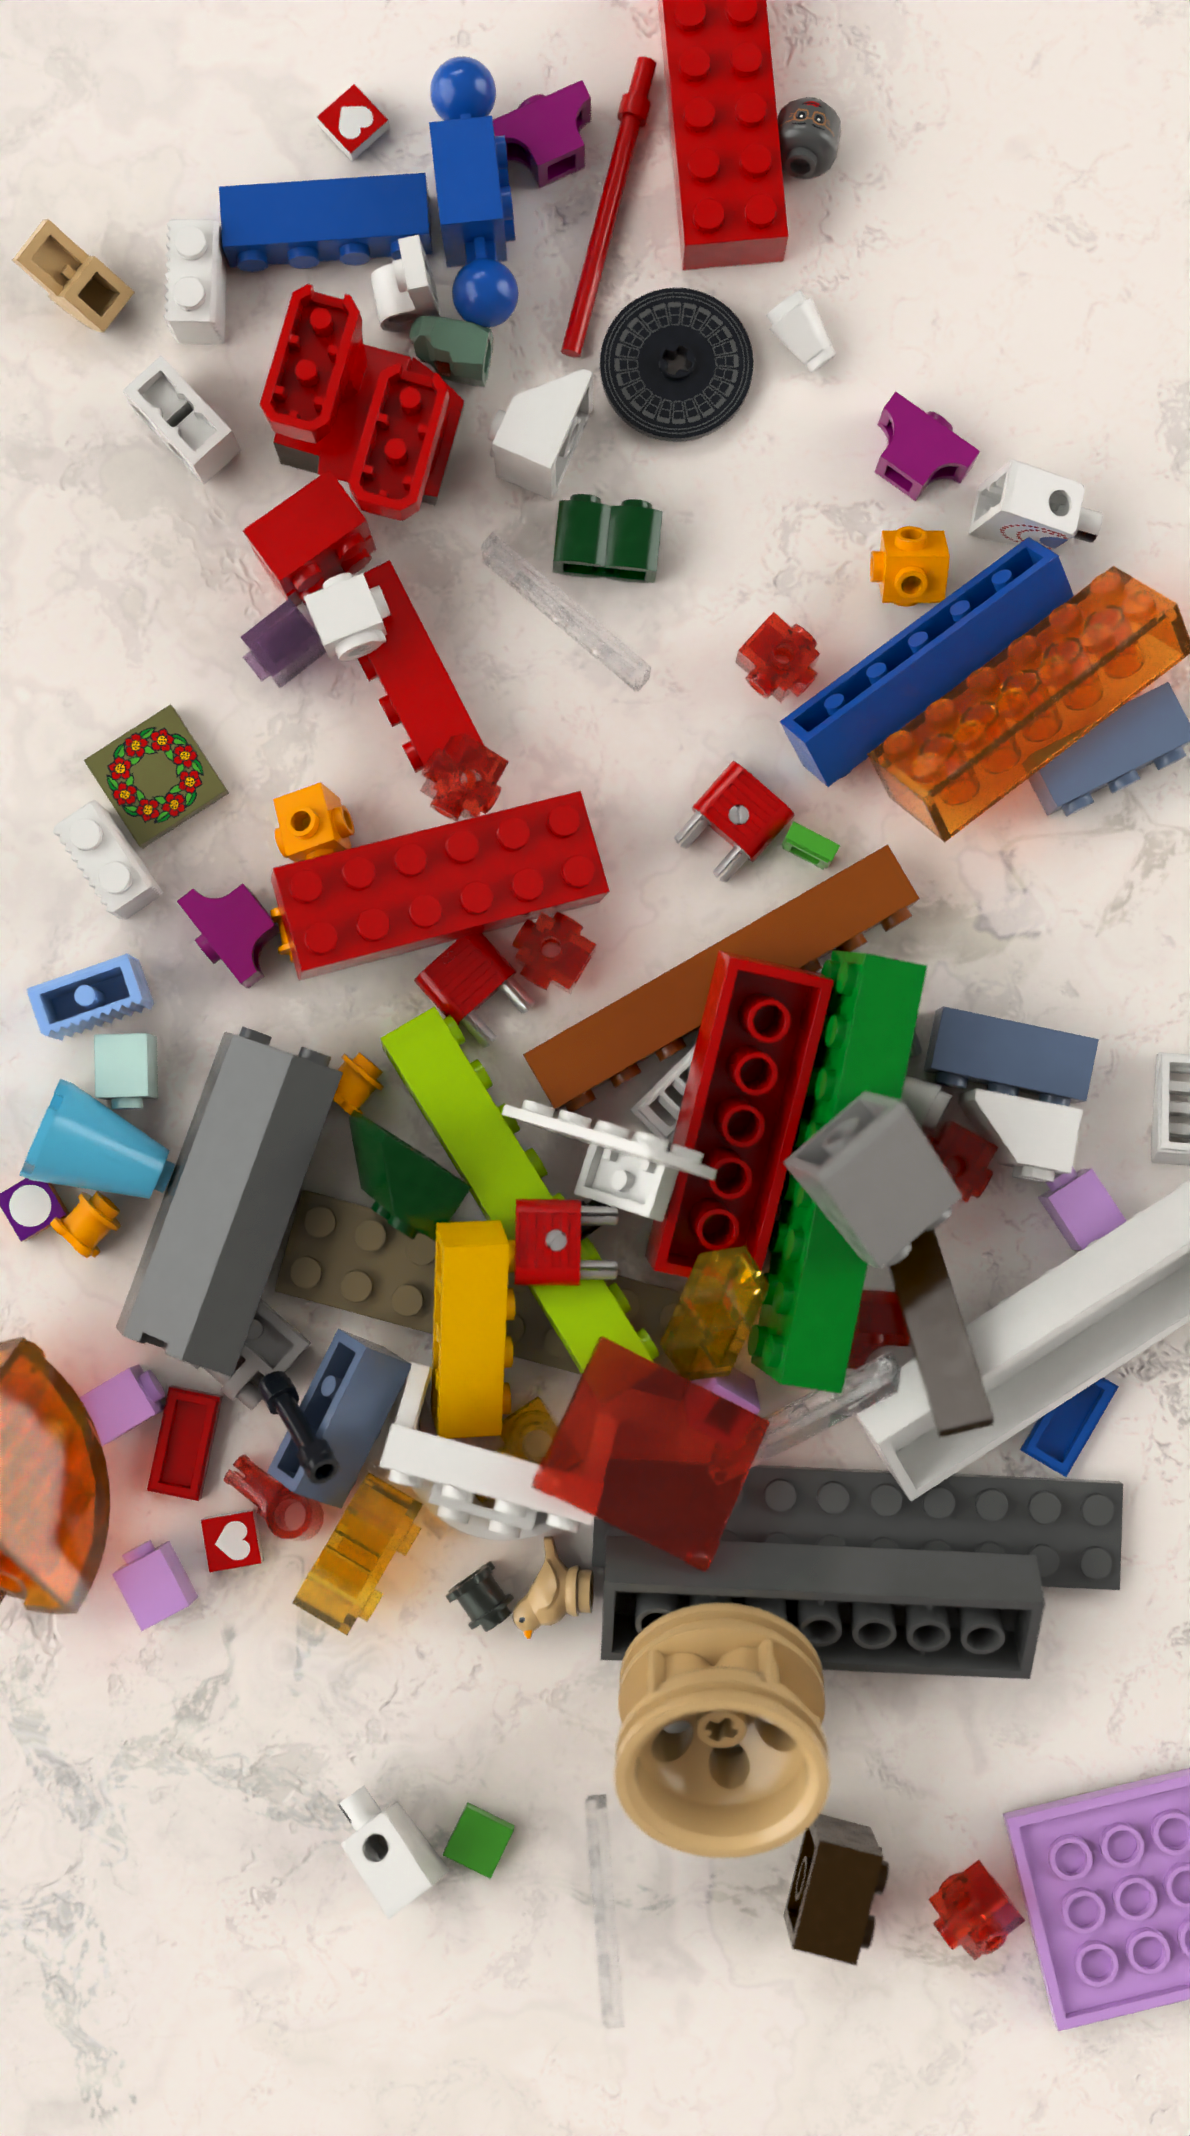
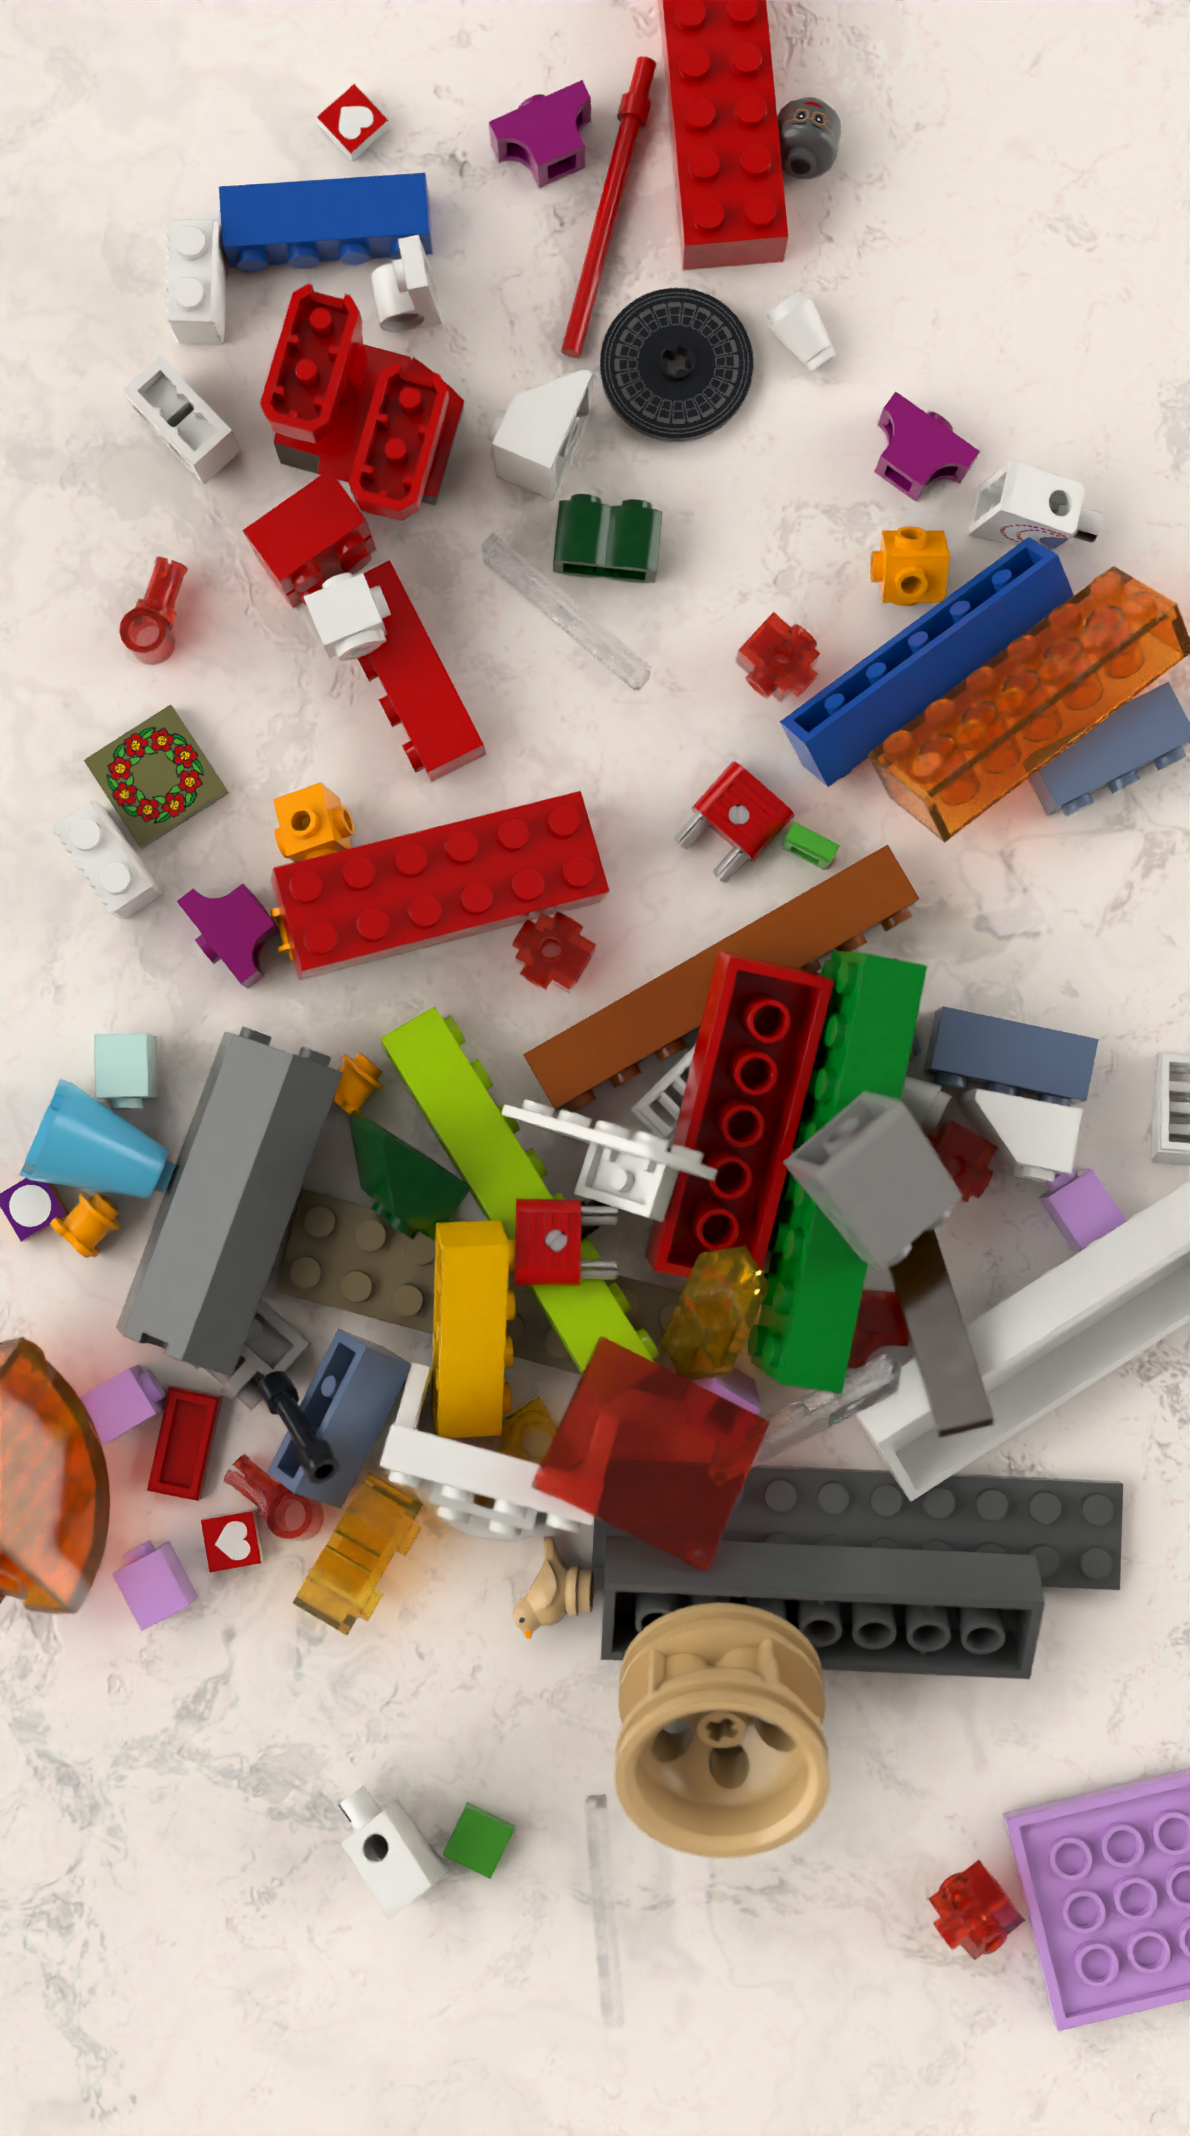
(72, 277): tan brick -> none
(90, 997): light blue brick -> none
(156, 611): none -> clear red pin
(282, 645): clear purple brick -> none
(453, 348): sand green rock -> none
(466, 978): red piece -> none
(473, 191): blue brick -> none
(479, 772): clear red brick -> none
(482, 1598): pearl dark grey brick -> none
(835, 1889): dark brown brick -> none
(1064, 1431): blue tile -> none

